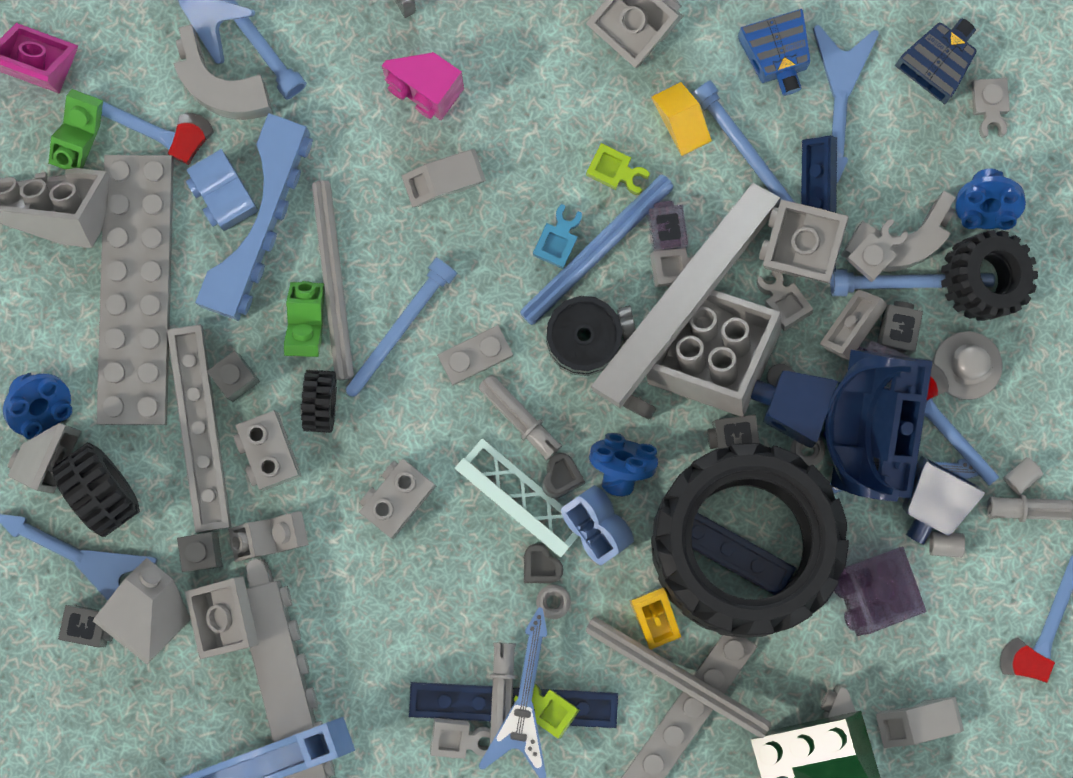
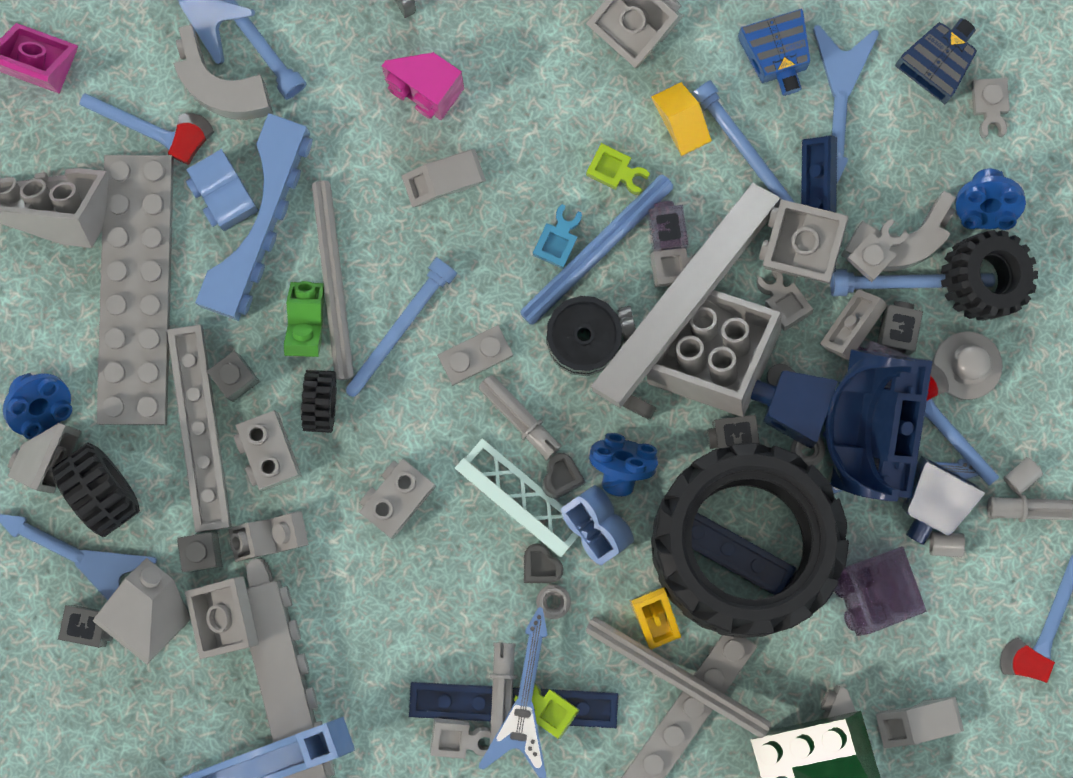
(76, 135): bright green slope -> none

